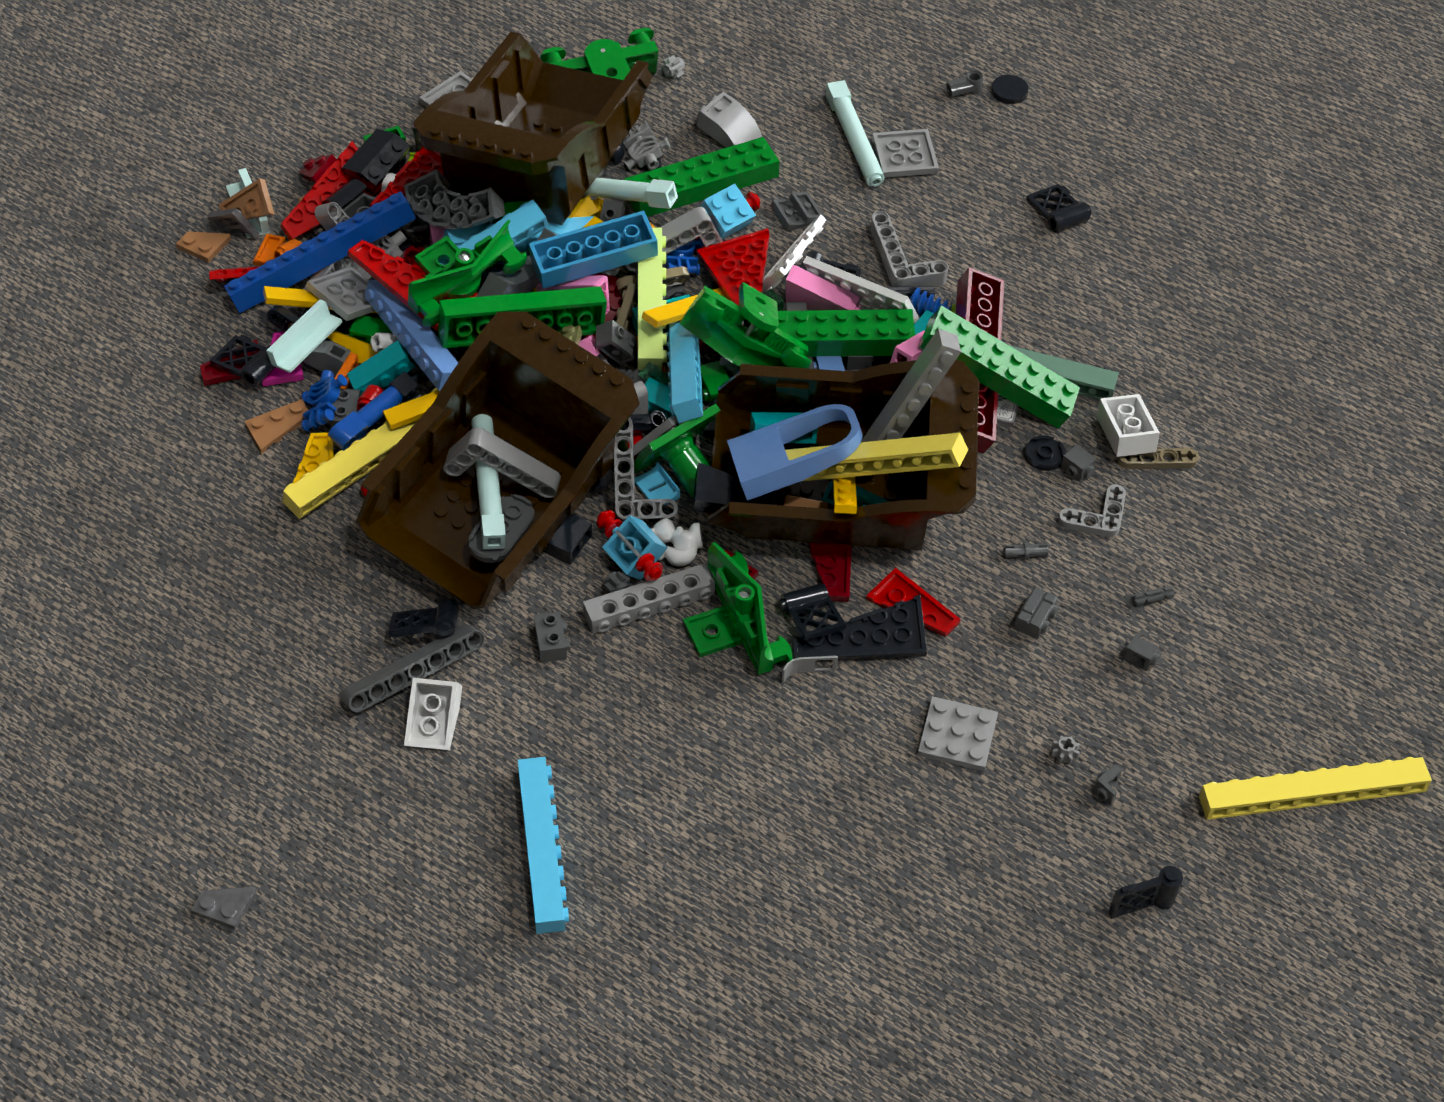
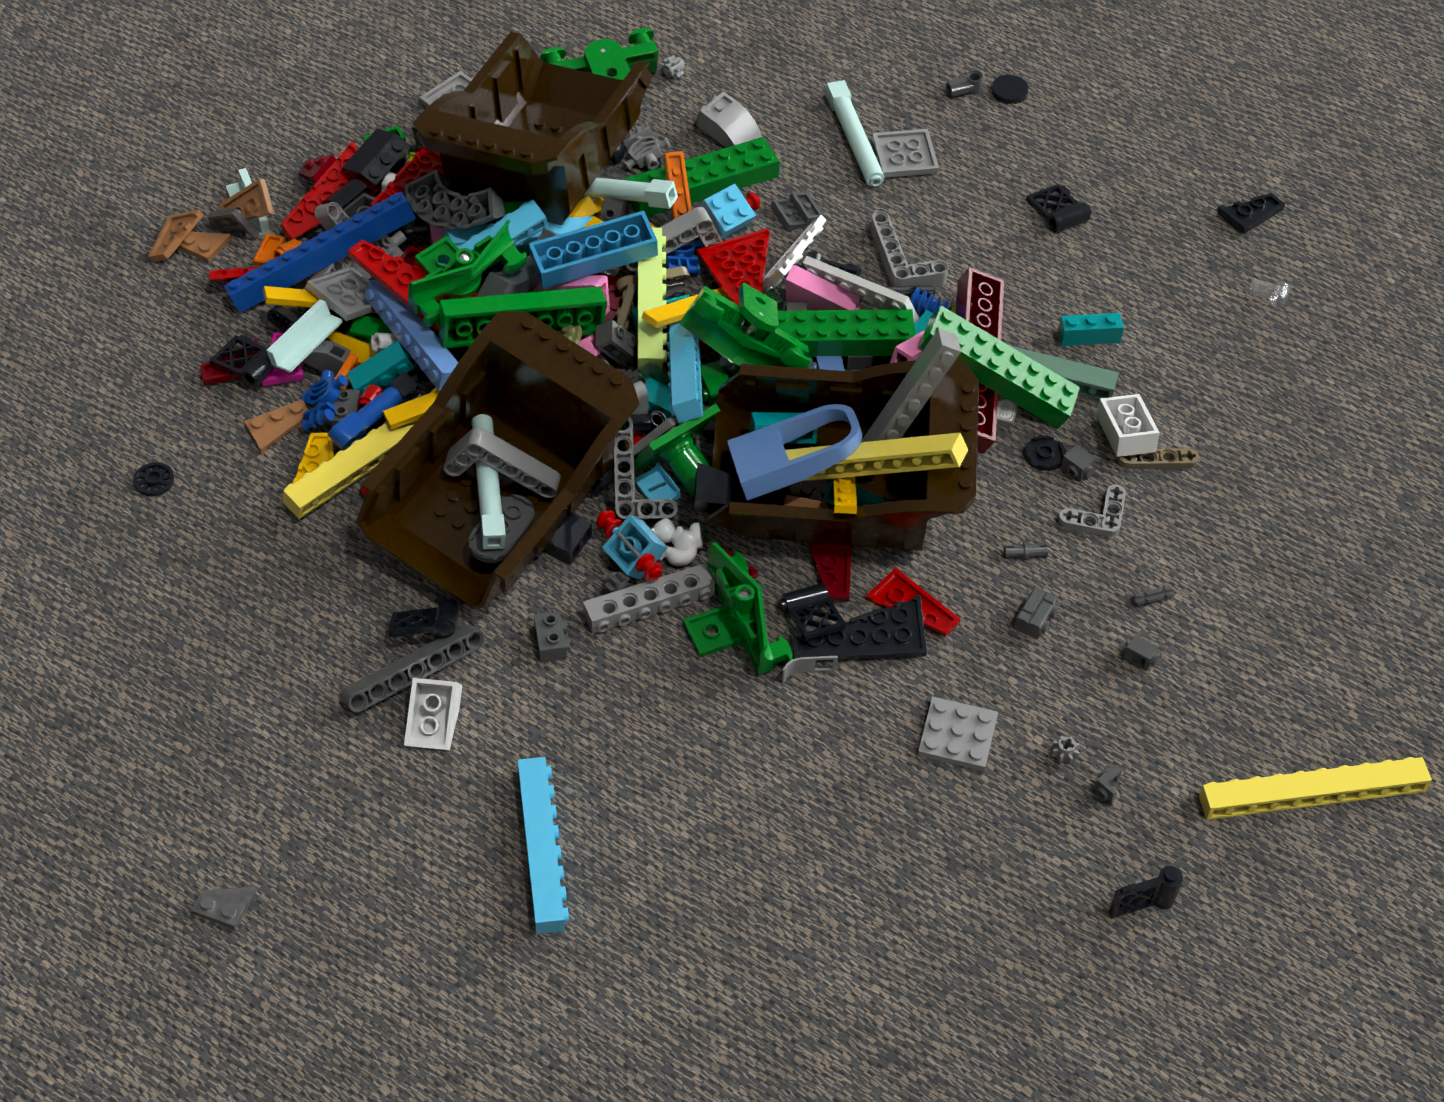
(153, 479): none -> black wheel
(173, 233): none -> medium nougat wing
(676, 172): none -> orange tile
(1090, 329): none -> teal brick
(1251, 213): none -> black wing
(1275, 293): none -> clear piece

